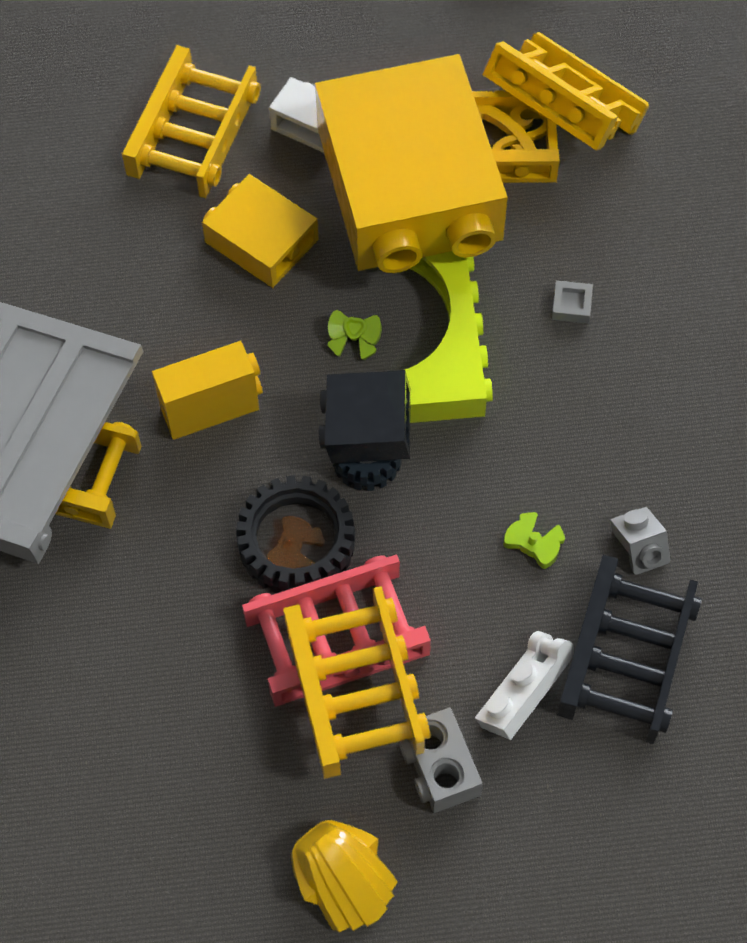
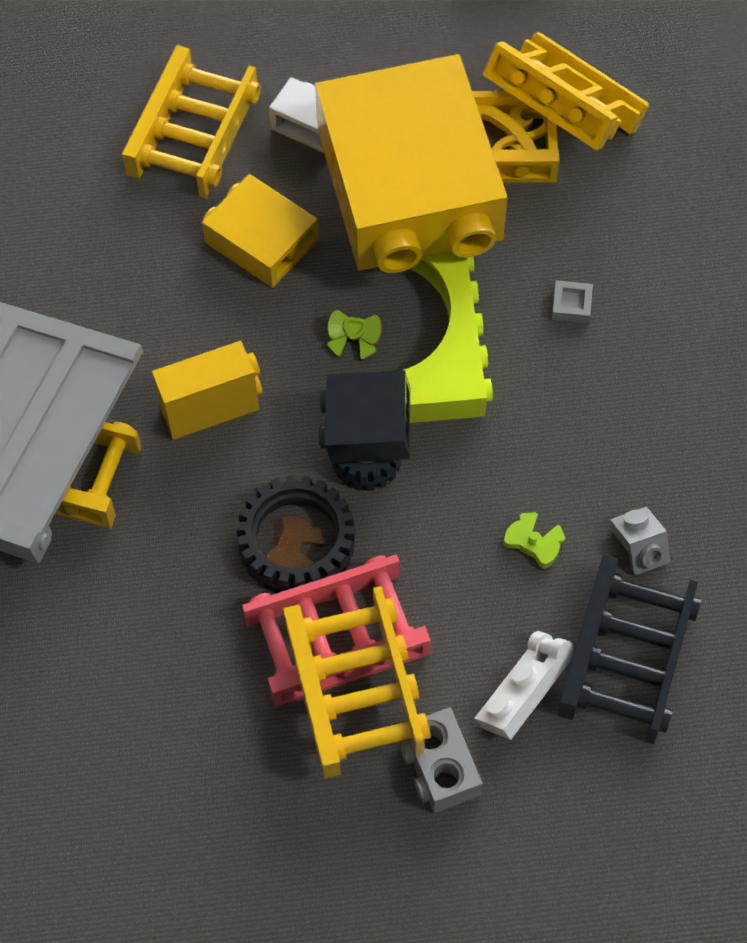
(342, 874): yellow hair -> none

